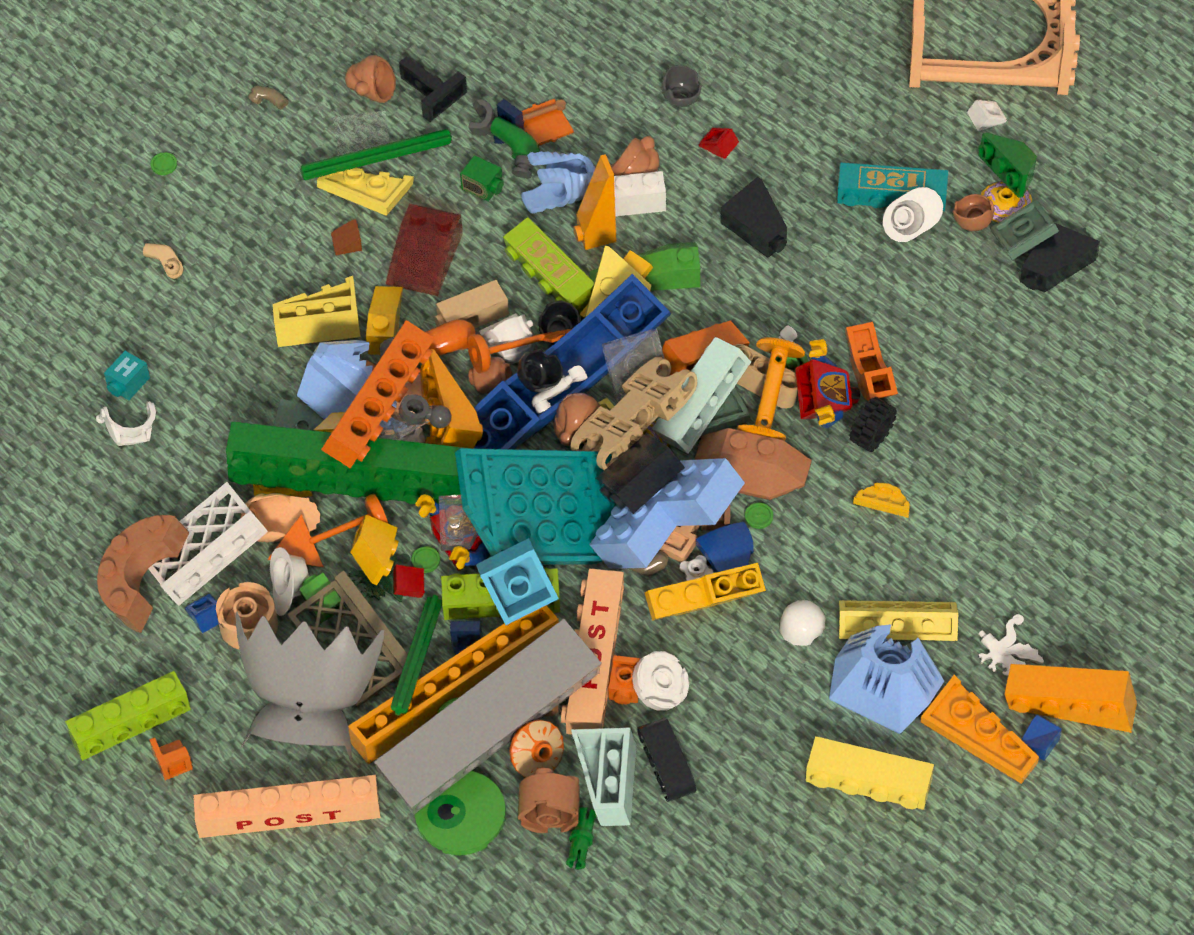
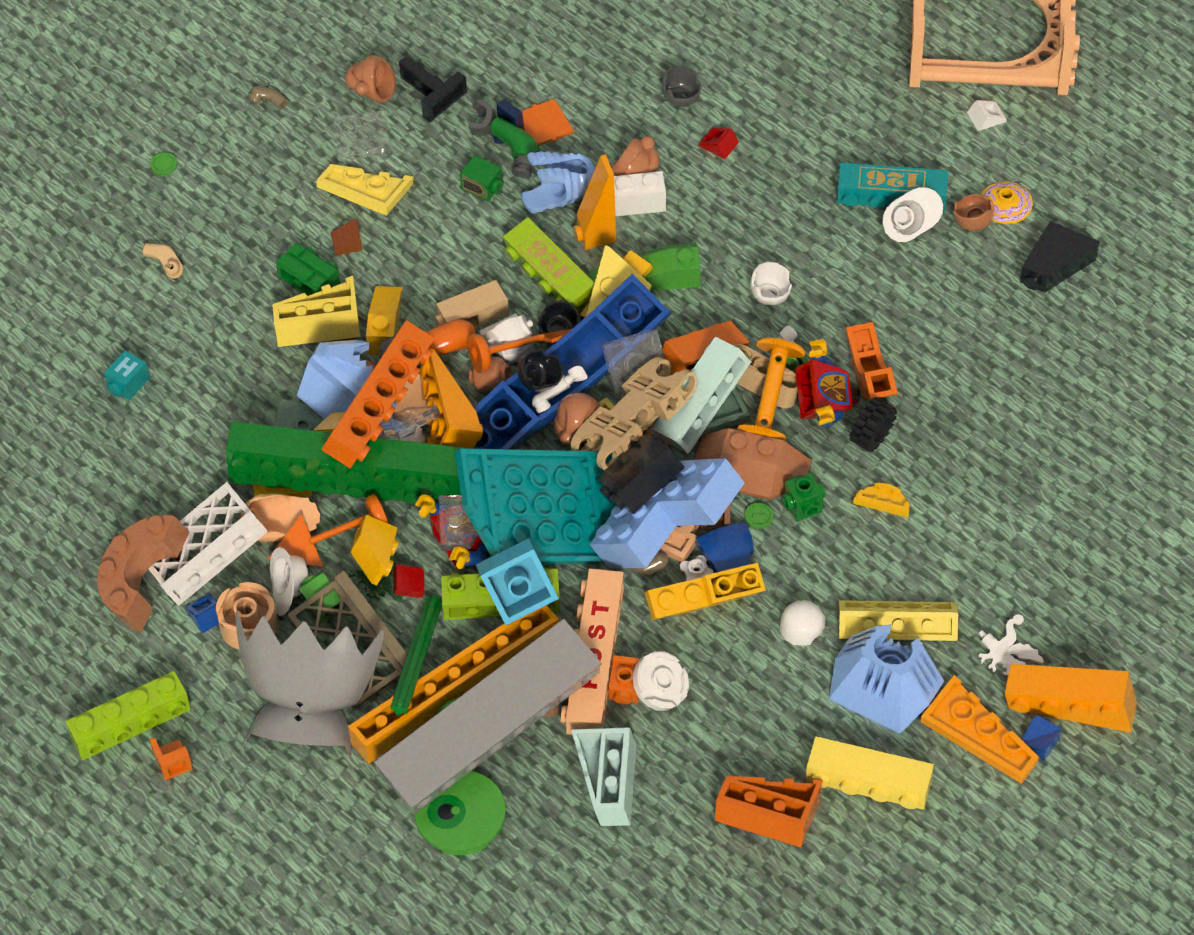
(128, 436): white helmet -> none
(286, 806): light nougat brick -> none
(306, 270): none -> green brick
(375, 154): green axle -> none
(424, 249): clear red slope -> none
(426, 558): bright green piece -> none
(438, 416): dark grey plate -> none
(464, 634): dark blue tile -> none
(528, 743): tan dish -> none
(548, 801): nougat brick -> none
(559, 105): medium nougat hinge -> none
(581, 839): green pin -> none
(667, 758): black beam -> none
(756, 219): black slope -> none
(769, 808): none -> orange wedge
(770, 277): none -> white hair
(803, 496): none -> green brick
(1009, 161): green slope -> none
(1024, 229): sand green plate -> none

